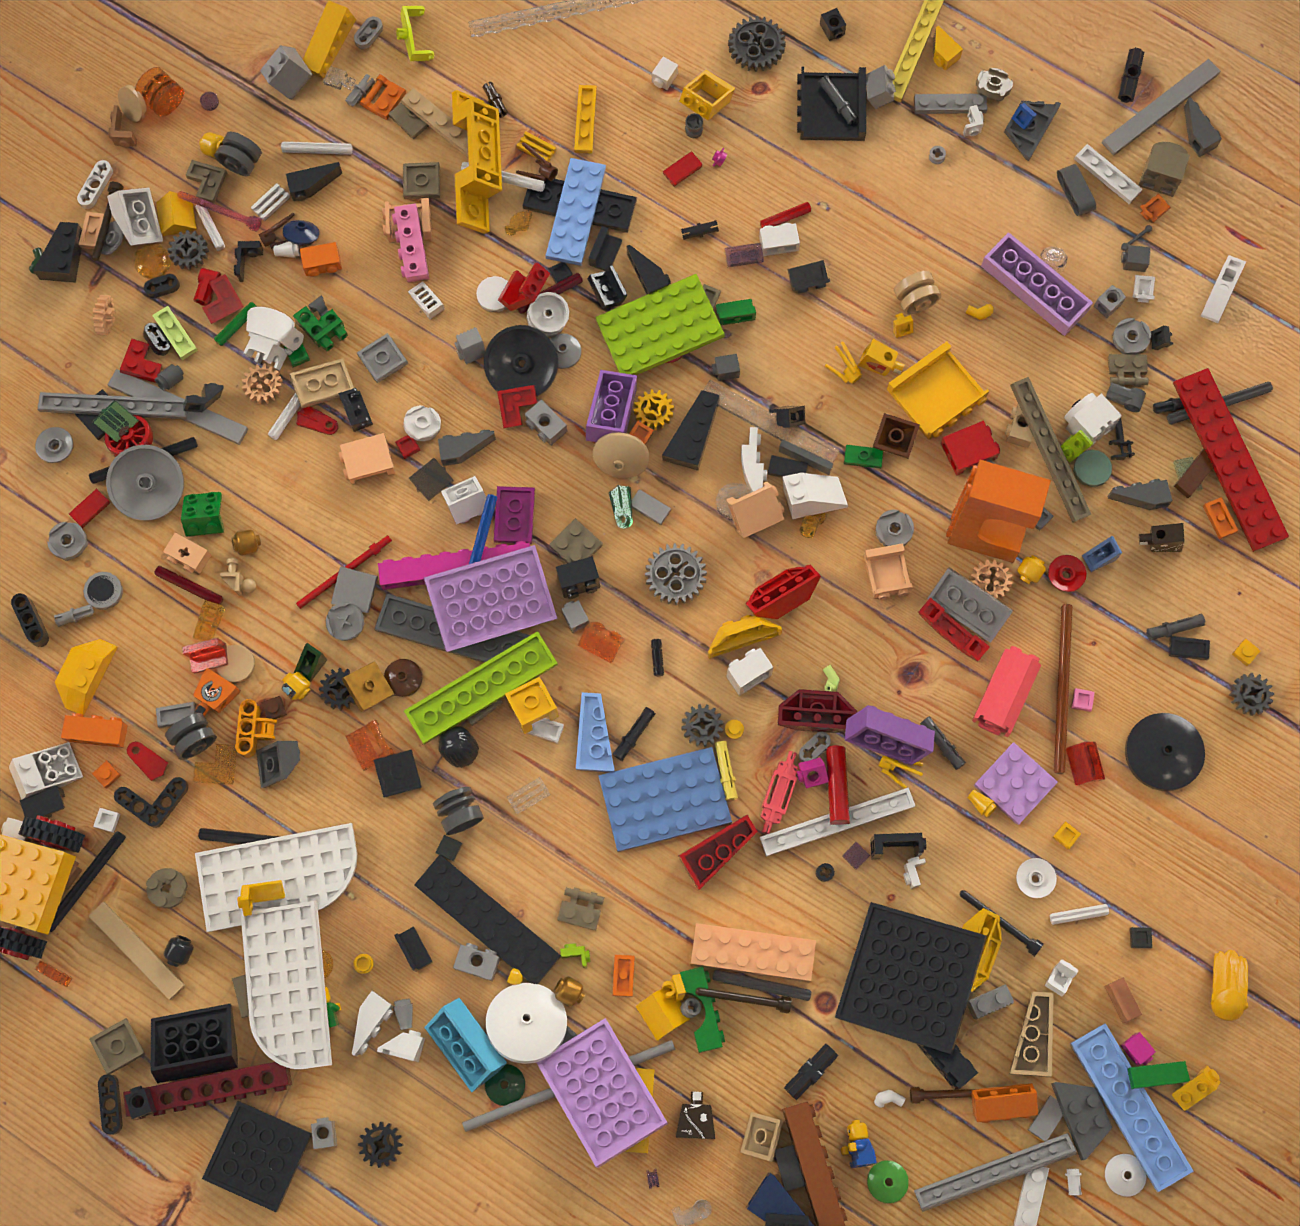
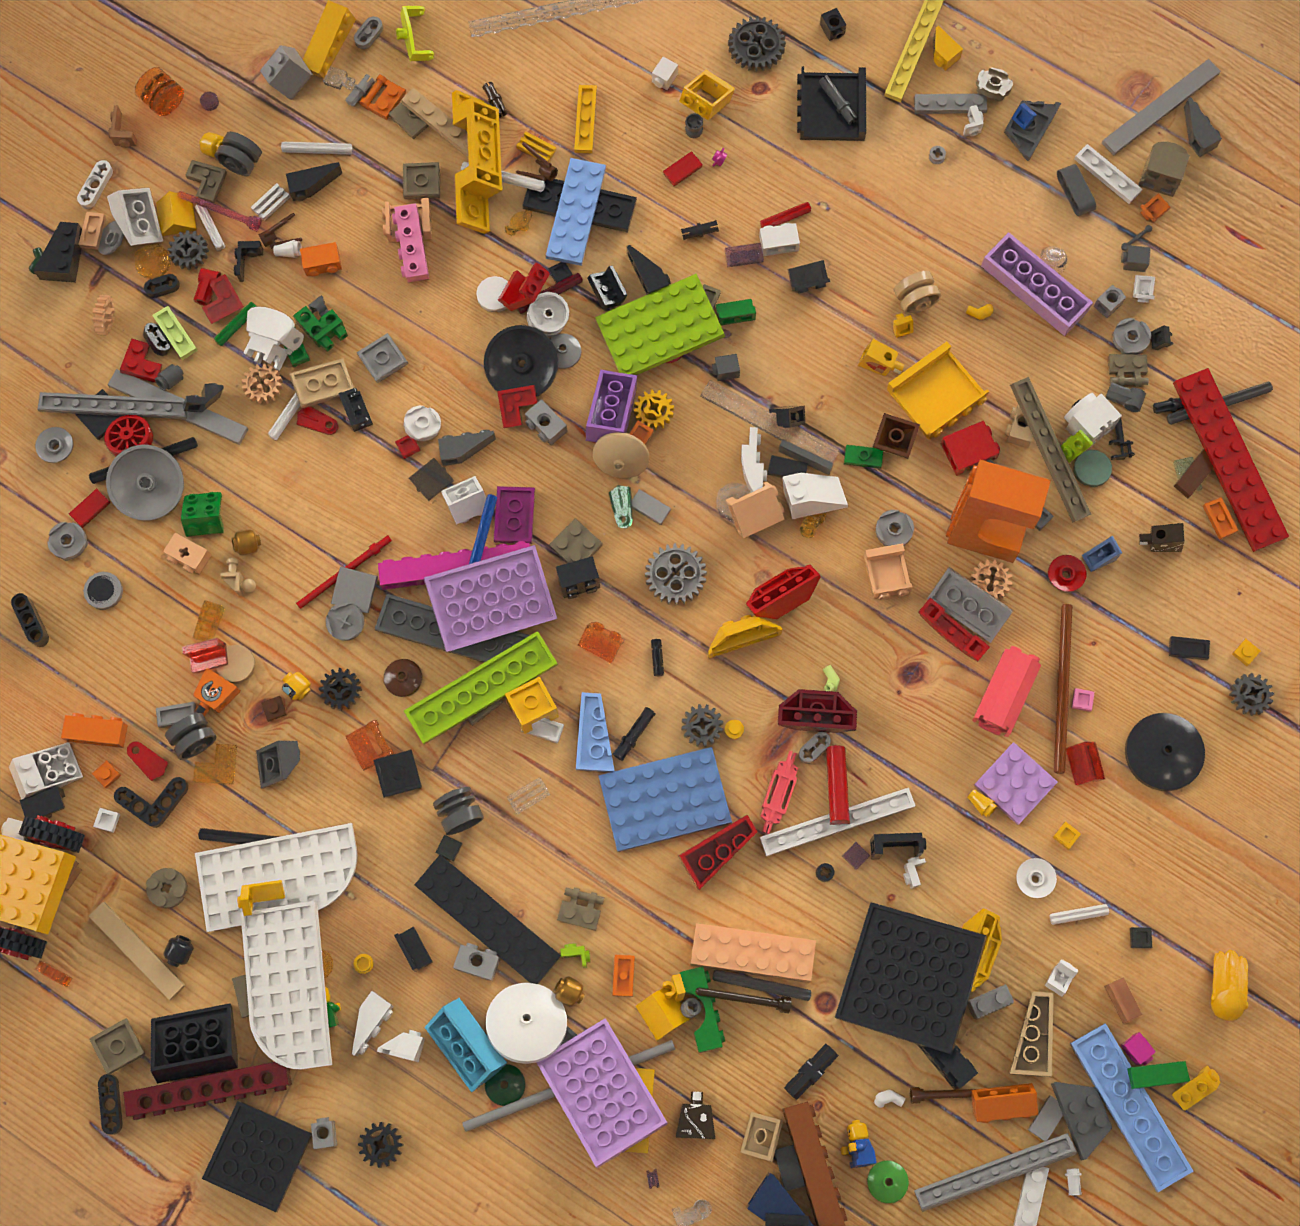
(73, 615): light grey axle -> none
(83, 674): yellow wedge -> none
(87, 877): black axle -> none
(113, 187): dark brown piece -> none
(115, 421): clear green piece -> none
(132, 103): tan tile -> none
(148, 1106): black brick -> none
(188, 585): dark red axle -> none
(261, 728): light orange piece -> none
(300, 232): dark blue dish -> none
(310, 662): dark green slope -> none
(366, 458): light nougat panel -> none
(367, 686): pearl gold plate -> none
(403, 1011): light grey cone -> none
(435, 309): white slope -> none
(458, 747): black piece -> none
(470, 346): light grey brick -> none
(515, 977): yellow hinge -> none
(575, 616): light grey brick -> none
(604, 250): black panel -> none
(692, 435): black wedge -> none
(728, 779): light yellow pin -> none
(749, 671): white brick -> none
(818, 778): dark pink brick -> none
(852, 372): yellow plant -> none
(880, 86): light grey brick -> none
(888, 763): yellow plant -> none
(889, 735): medium lavender brick -> none
(945, 746): dark grey pin -> none
(1031, 569): yellow head -> none
(1031, 944): black piece -> none
(1115, 1175): white dish -> none
(1132, 67): black piece -> none
(1147, 496): dark grey slope -> none
(1168, 629): dark grey pin -> none
(1223, 289): white slope -> none

